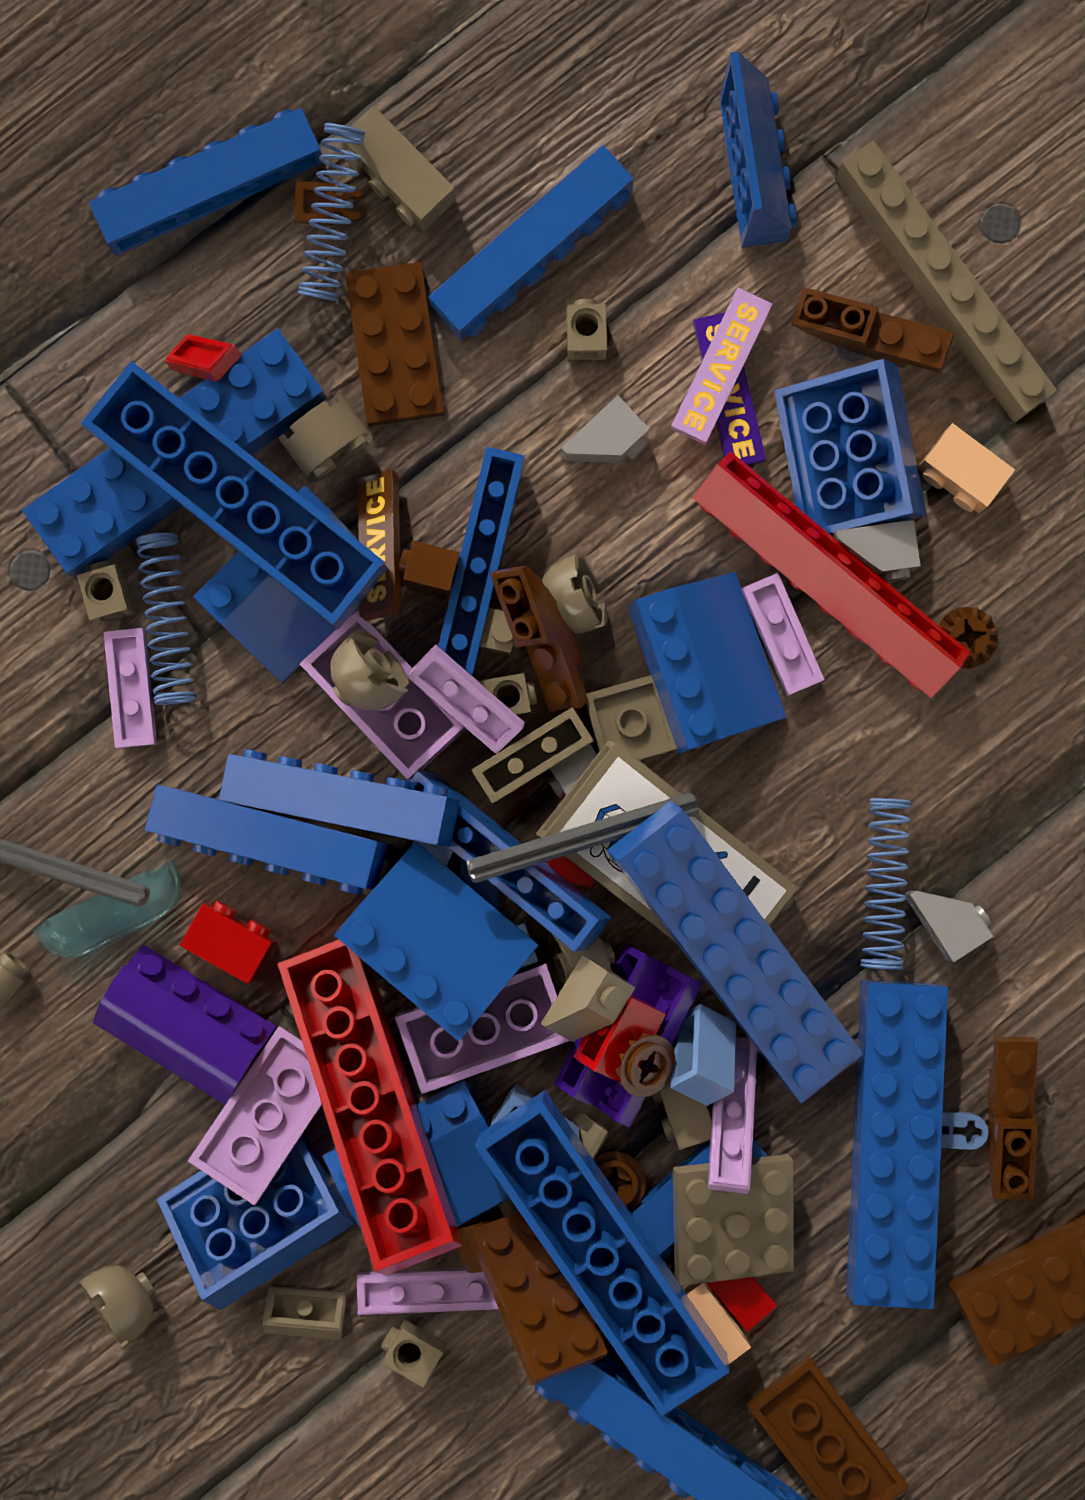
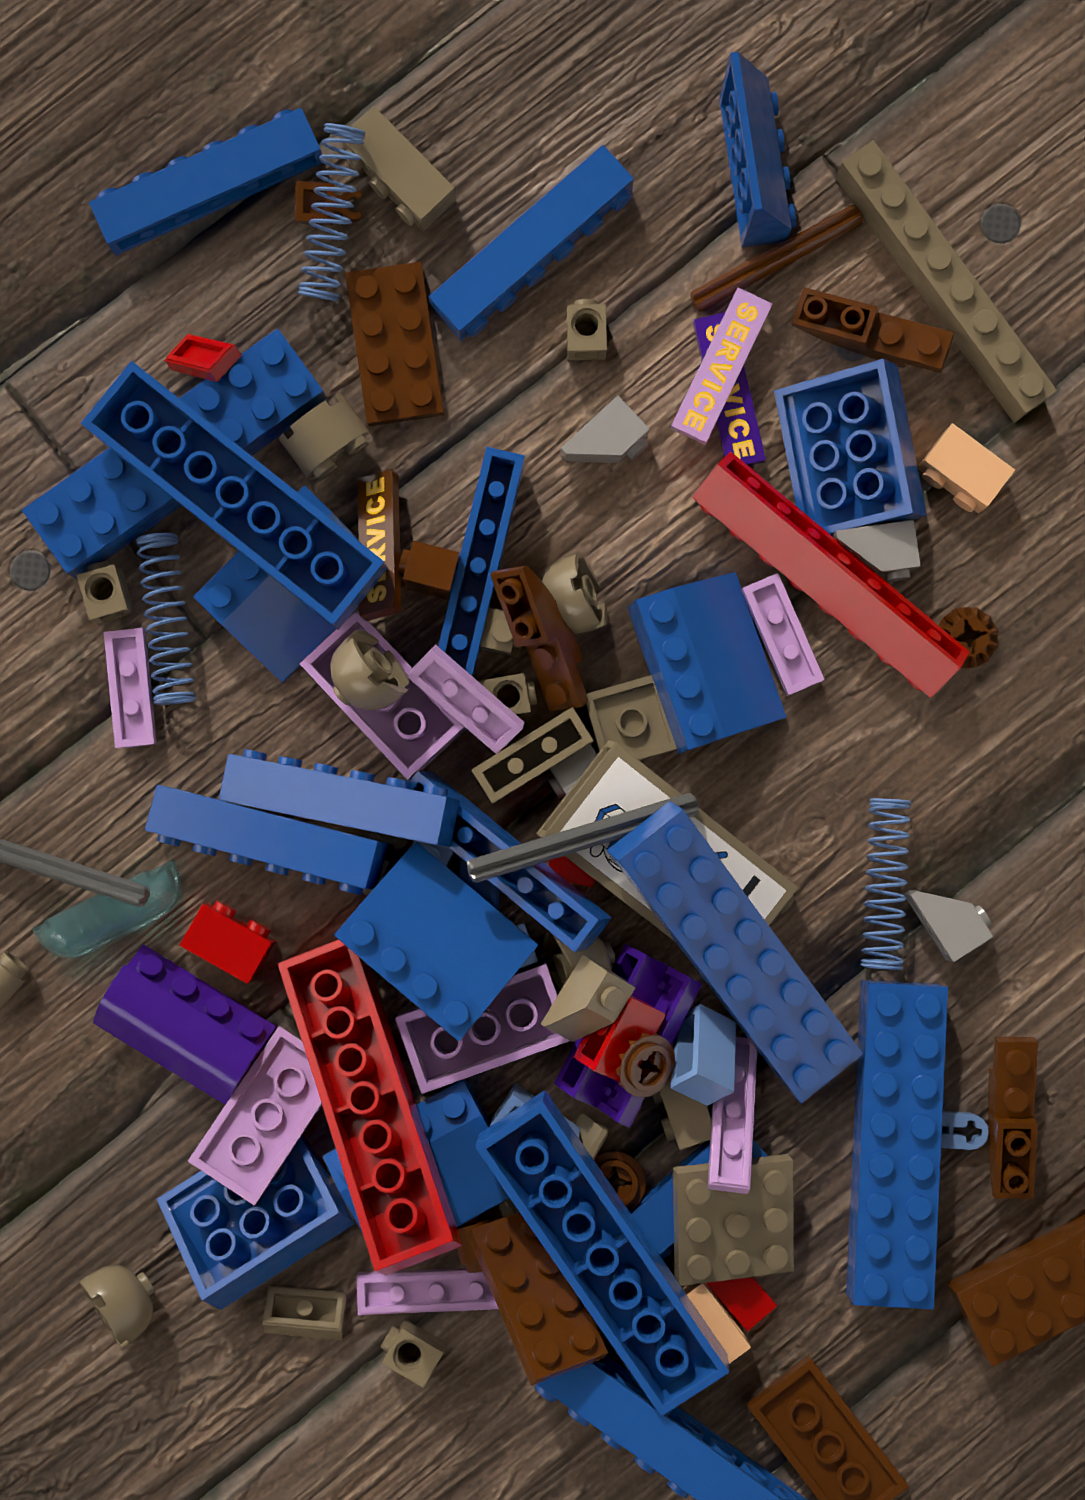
(776, 257): none -> reddish brown axle

